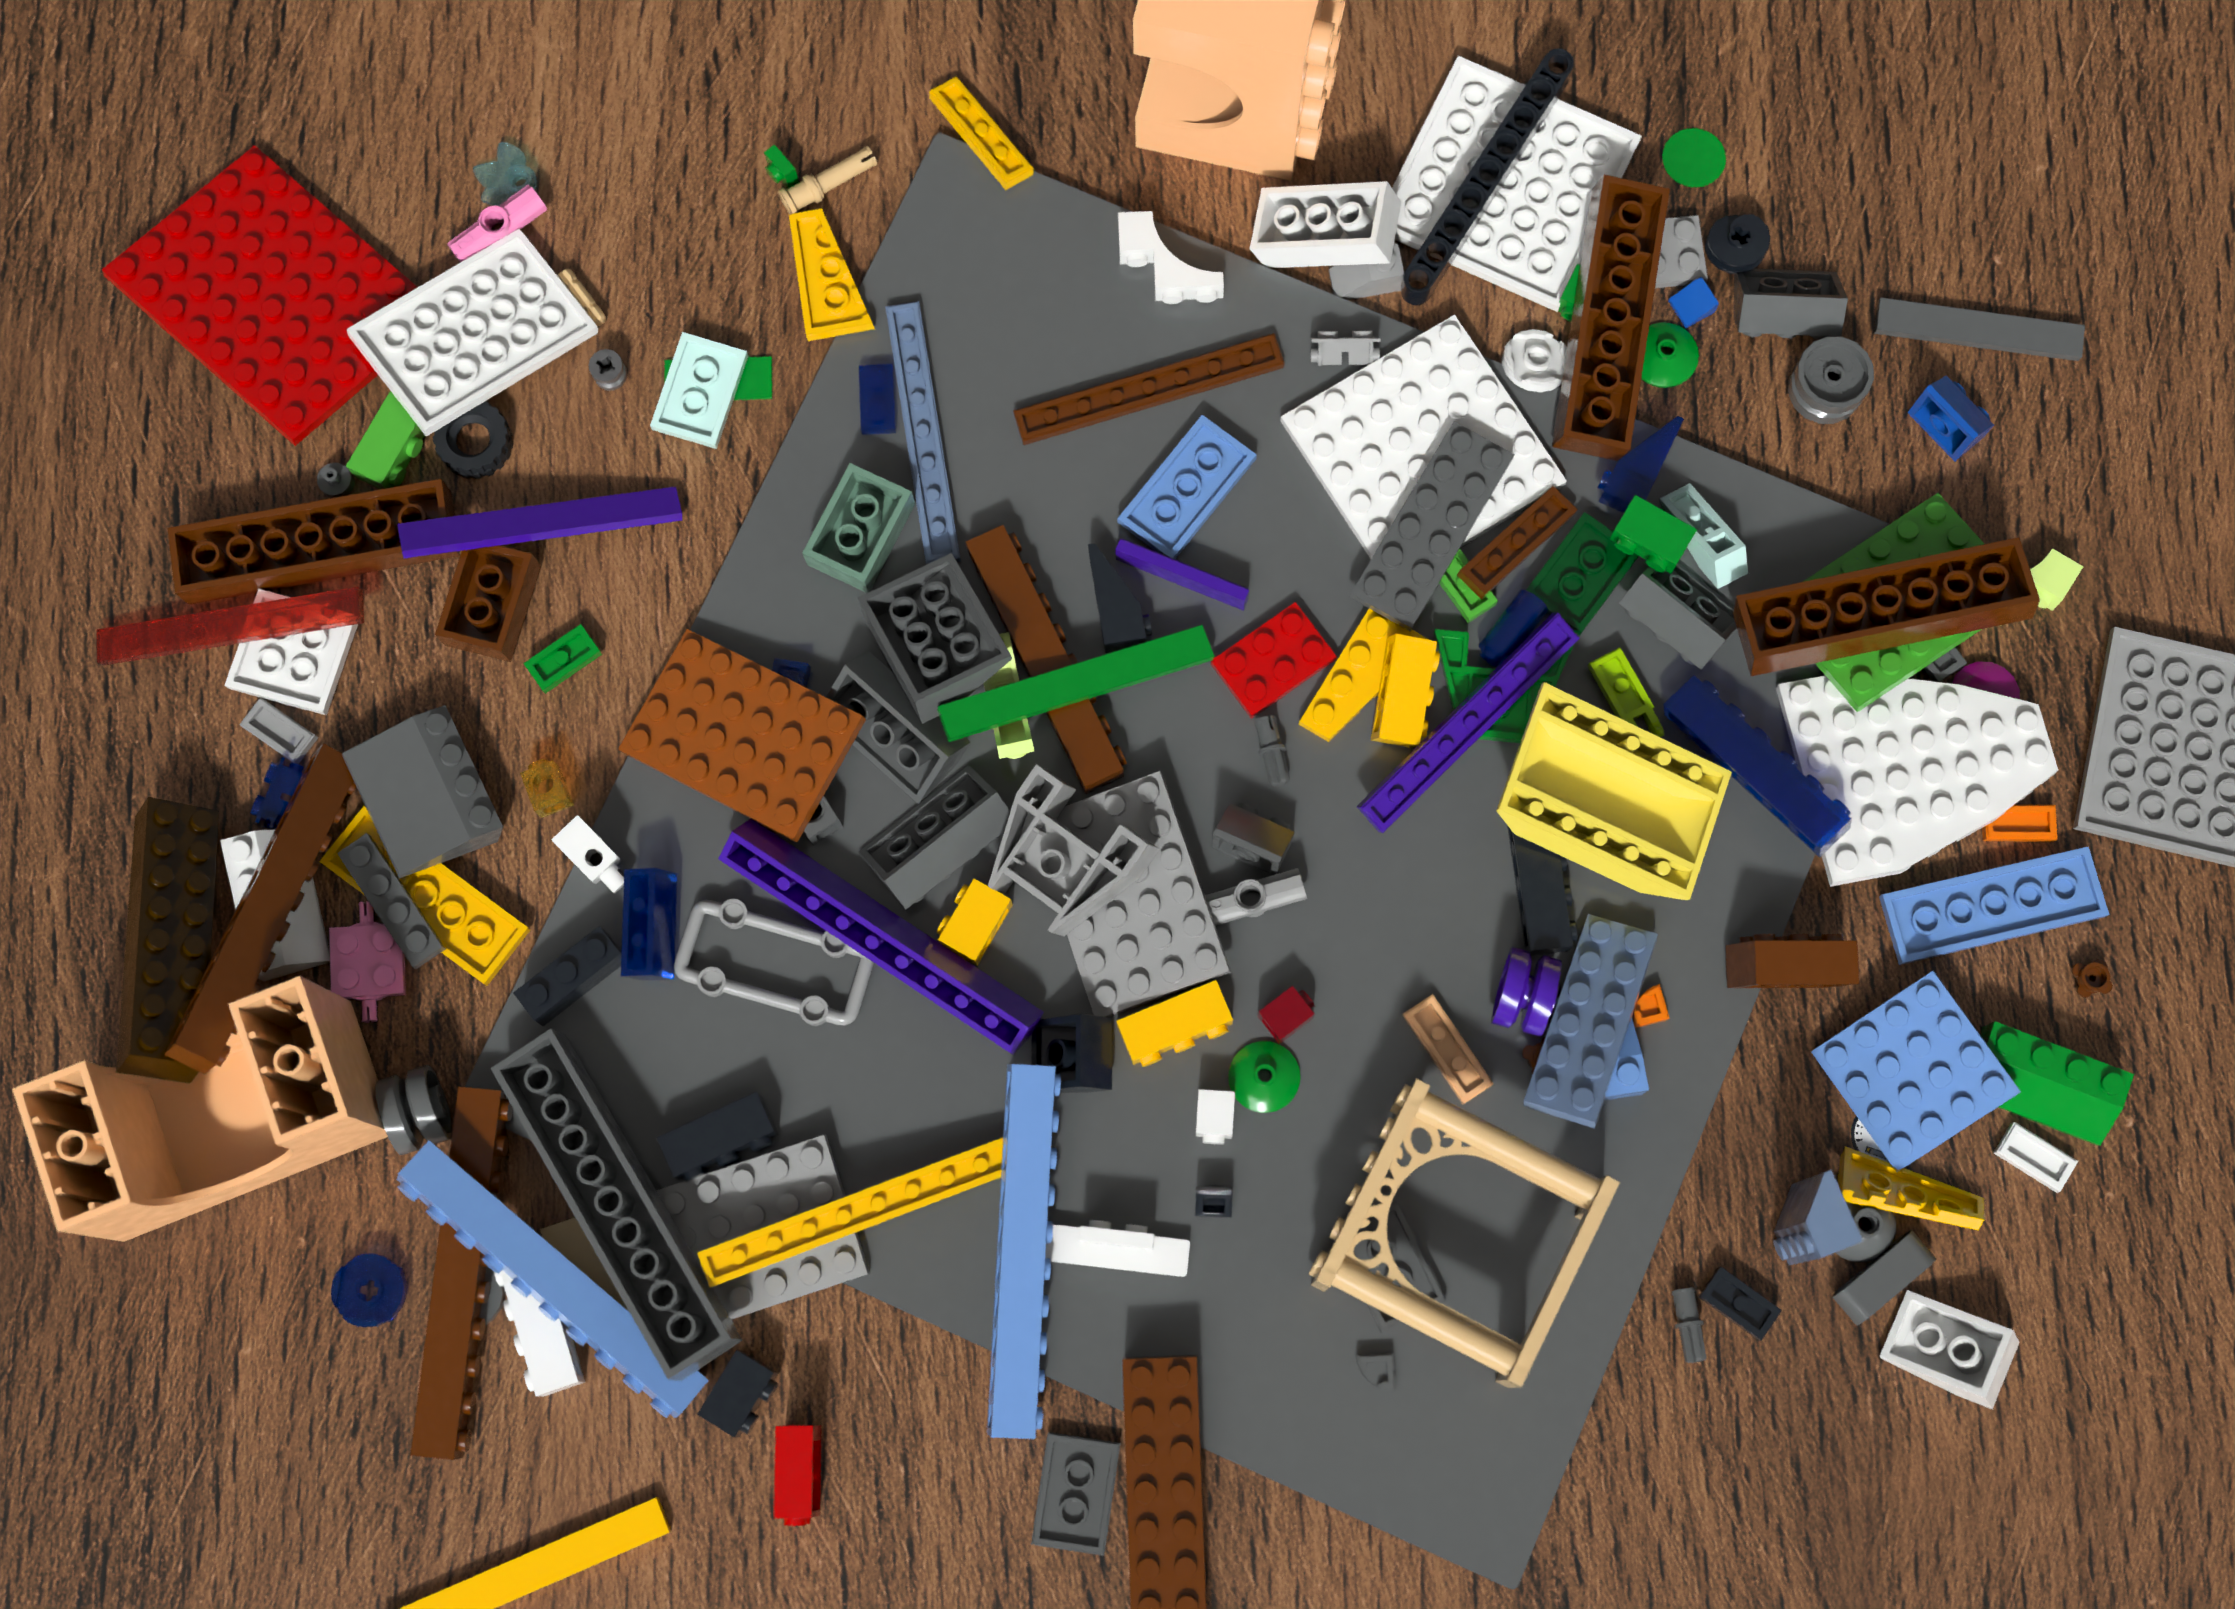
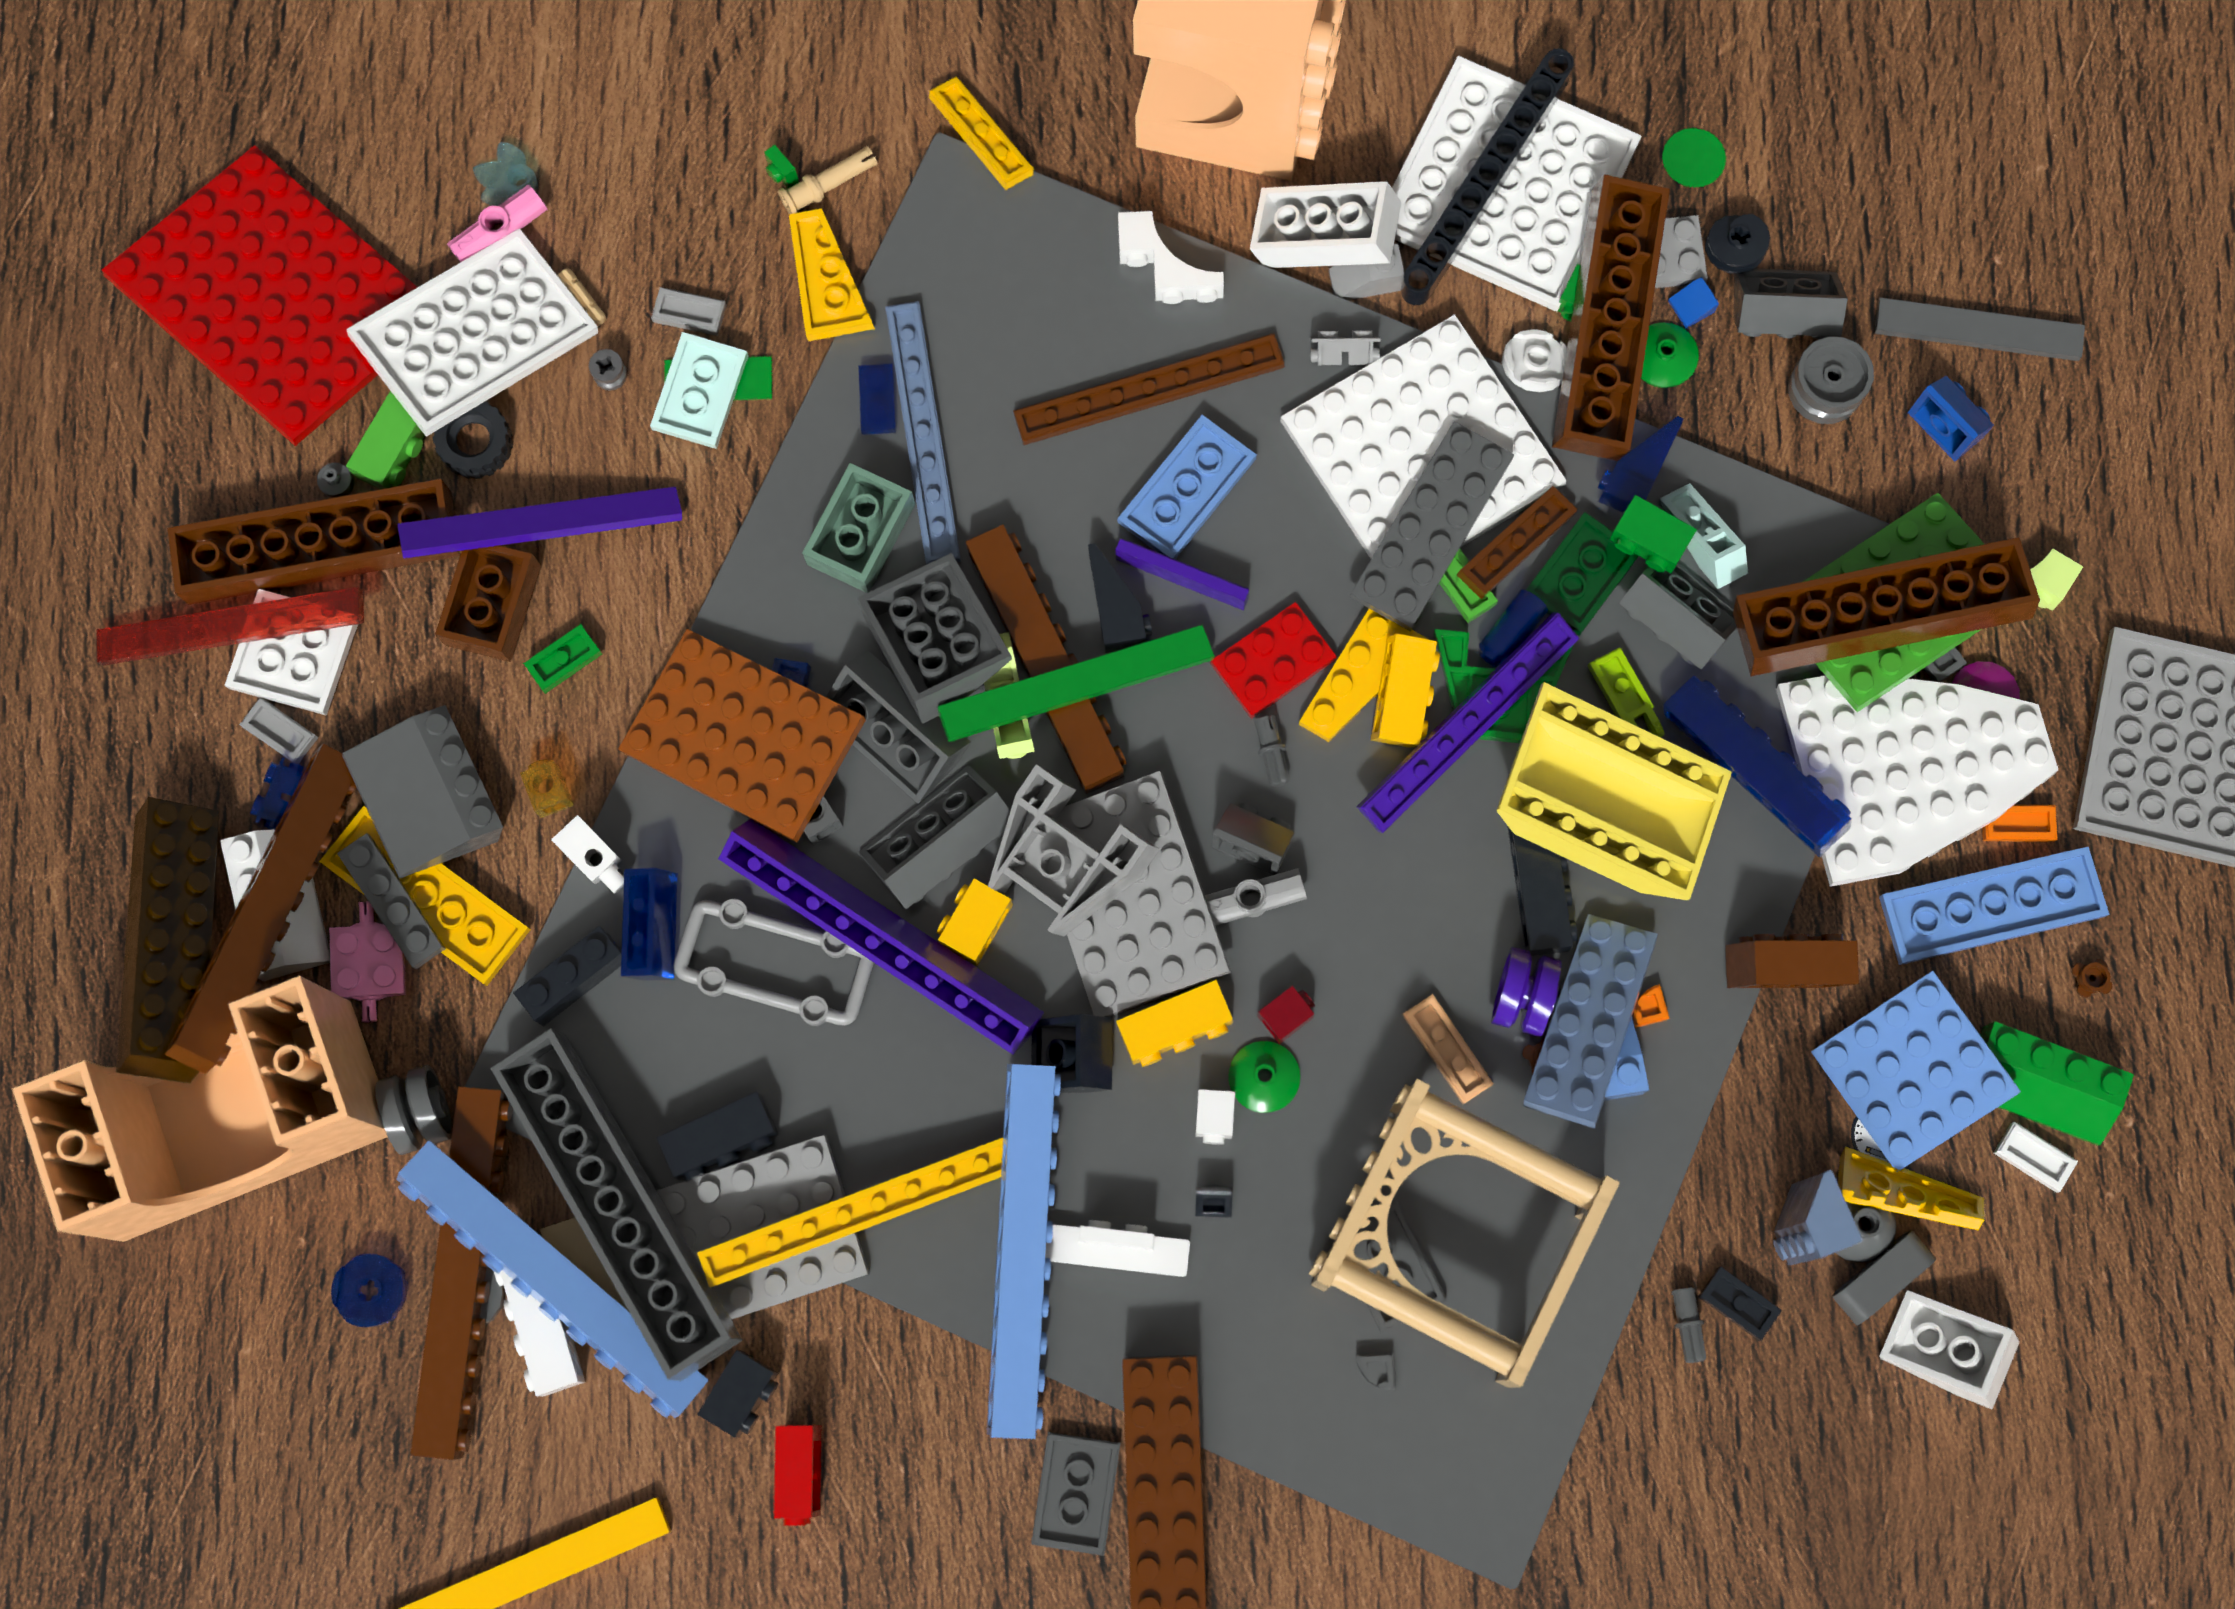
(688, 311): none -> light grey tile

